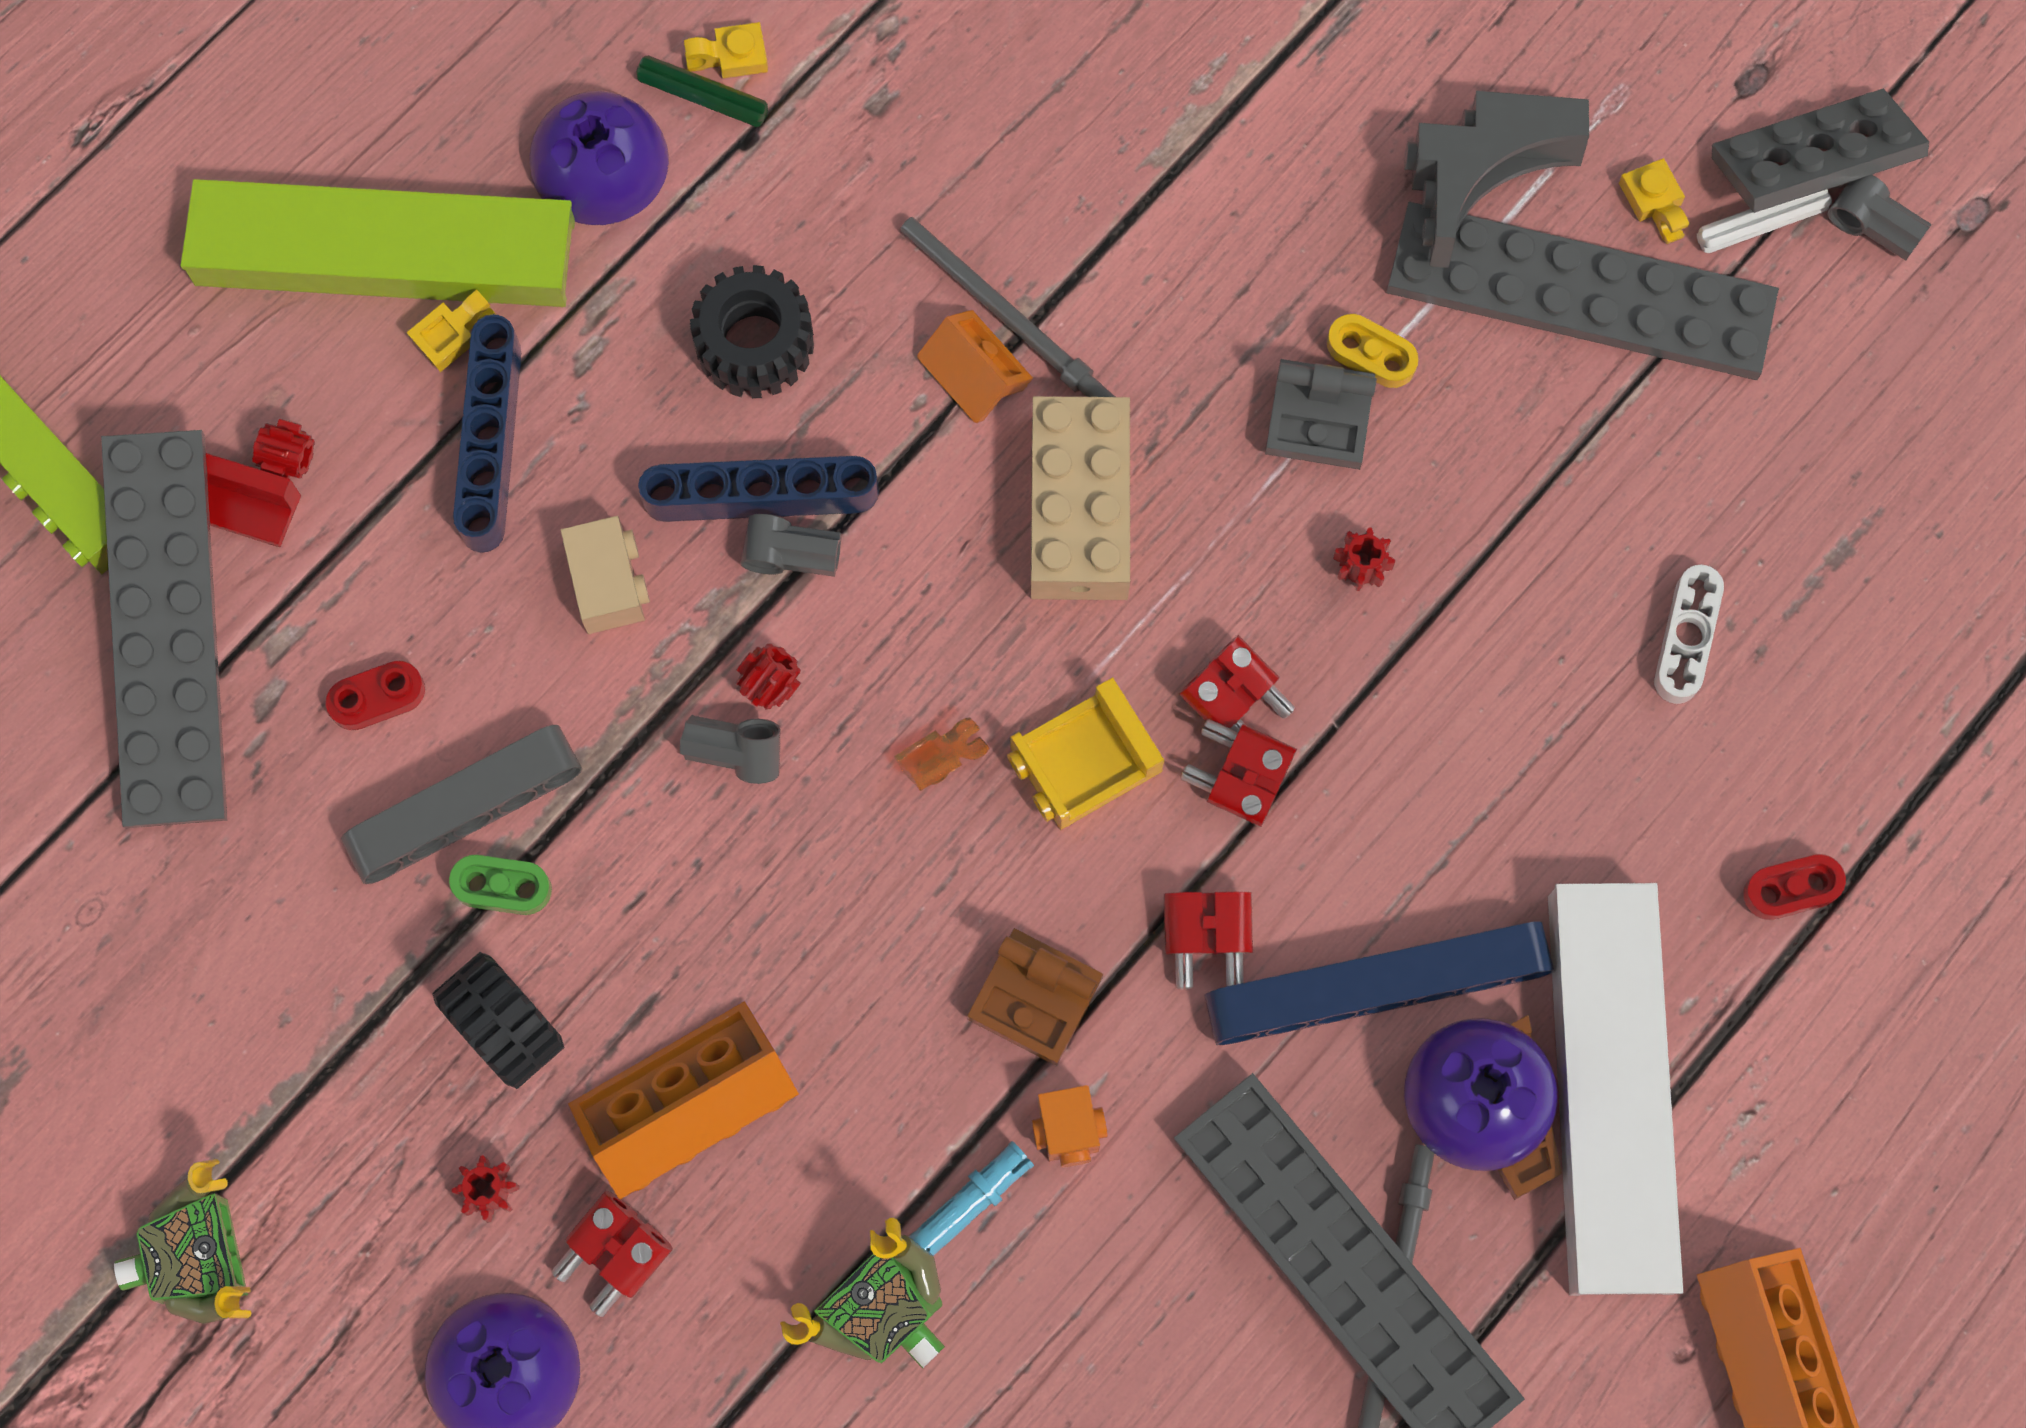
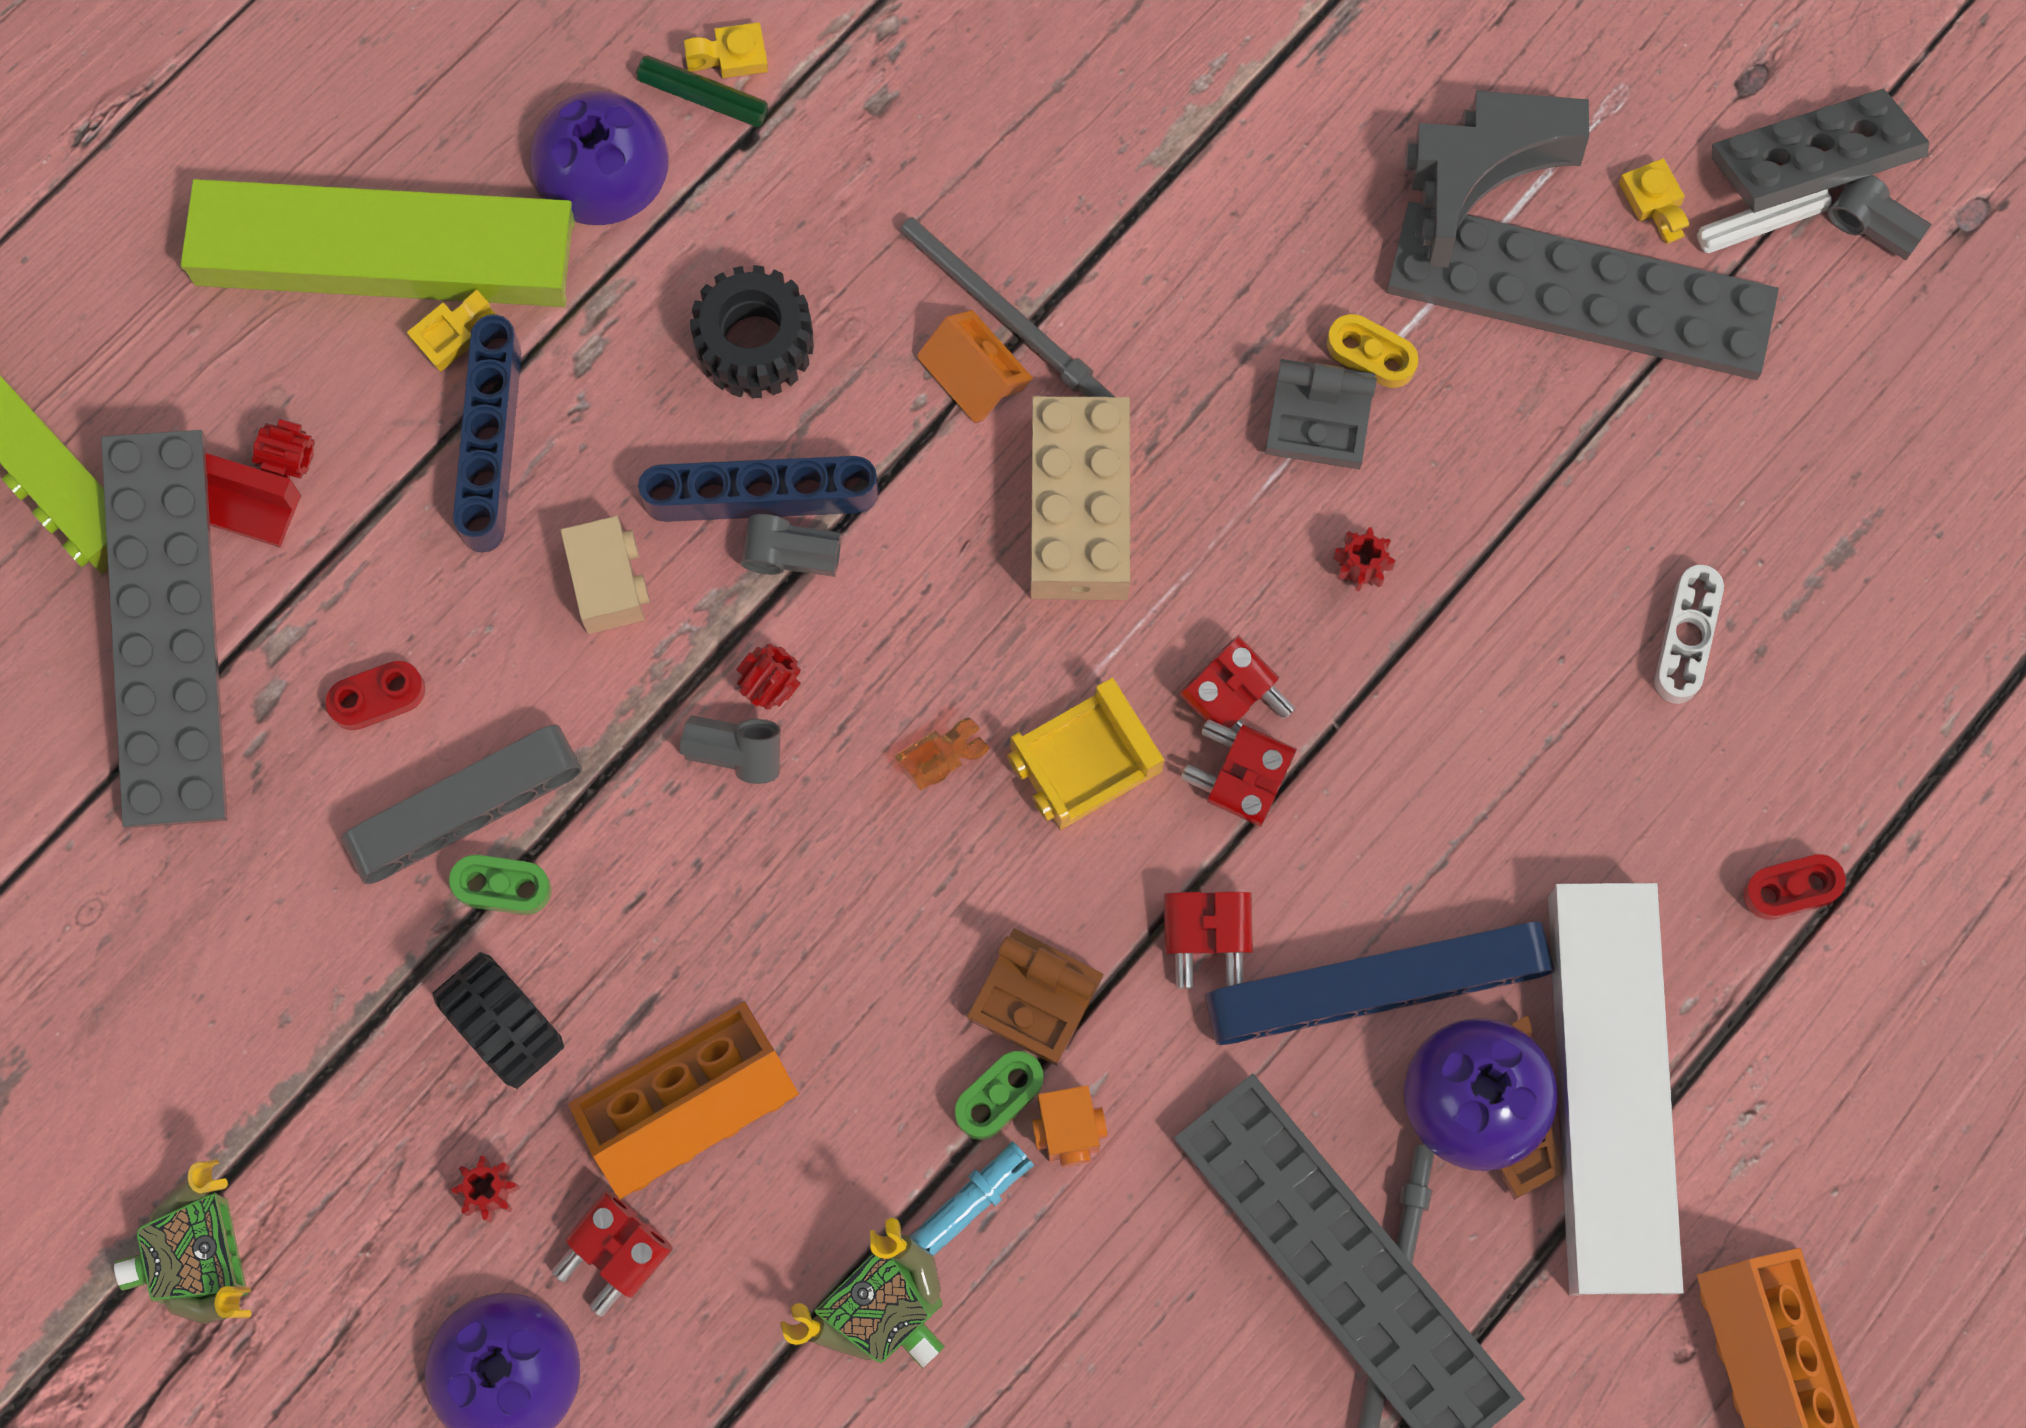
(998, 1095): none -> bright green plate

